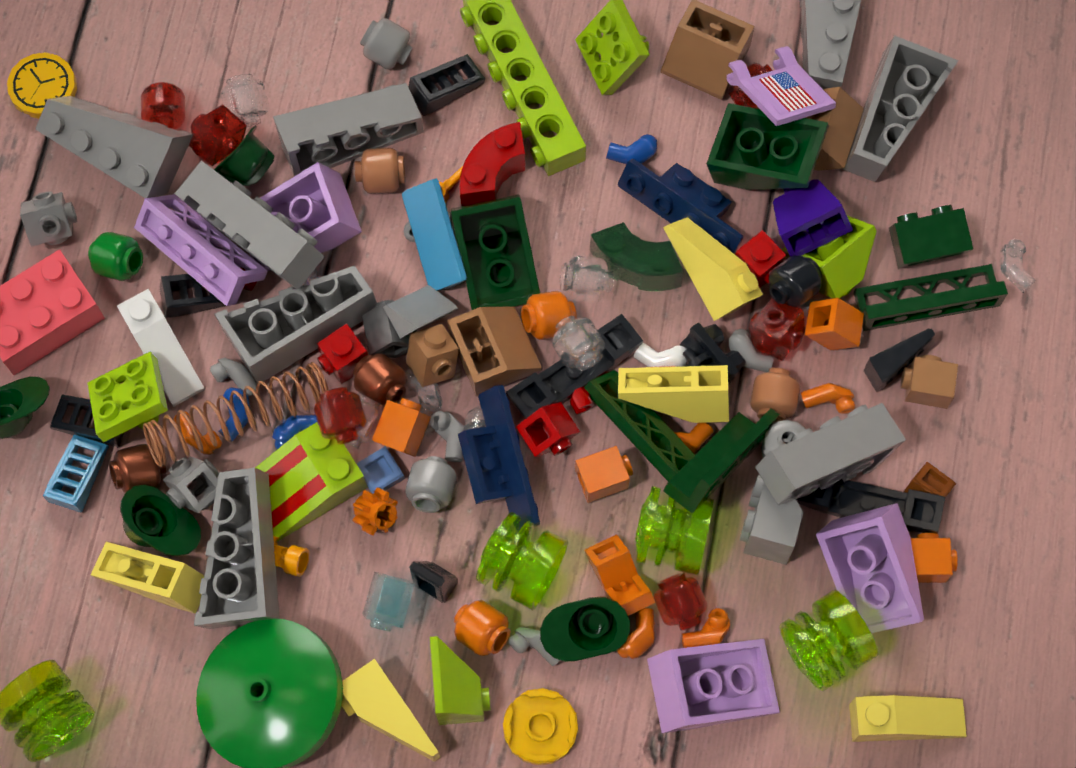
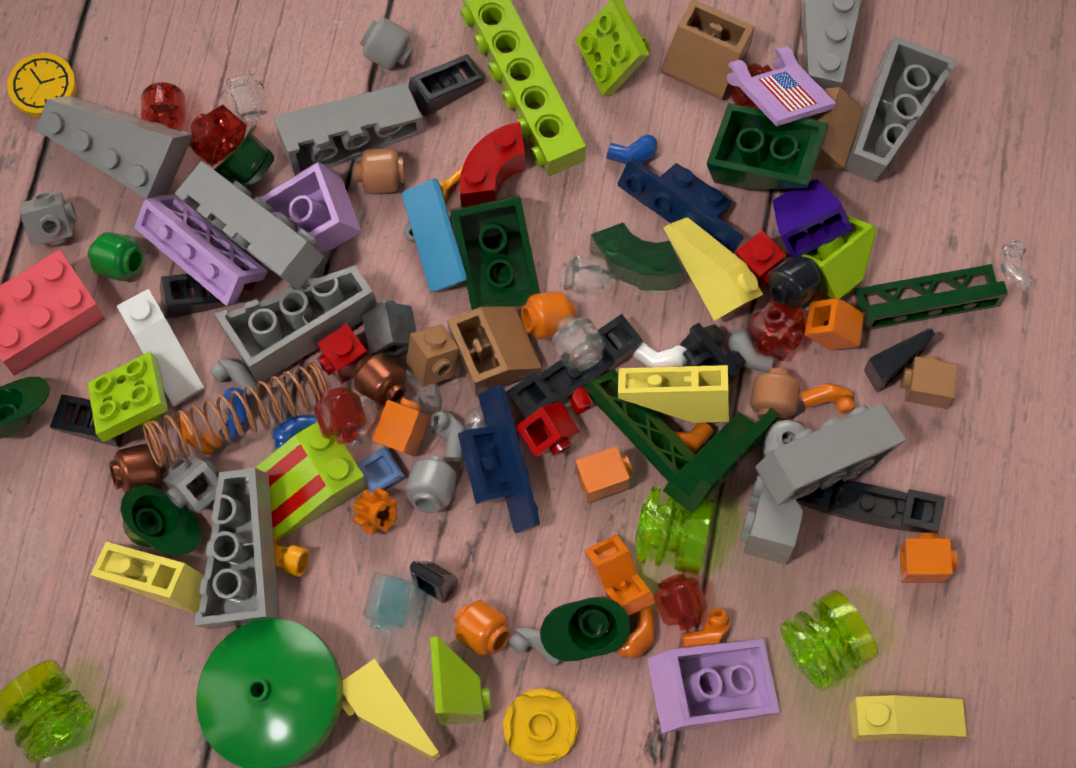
(83, 488): dark azure slope -> none
(418, 310): light grey slope -> none
(521, 560): clear neon green wheel -> none
(874, 566): lavender slope -> none
(930, 237): dark green brick -> none
(931, 481): dark orange slope -> none

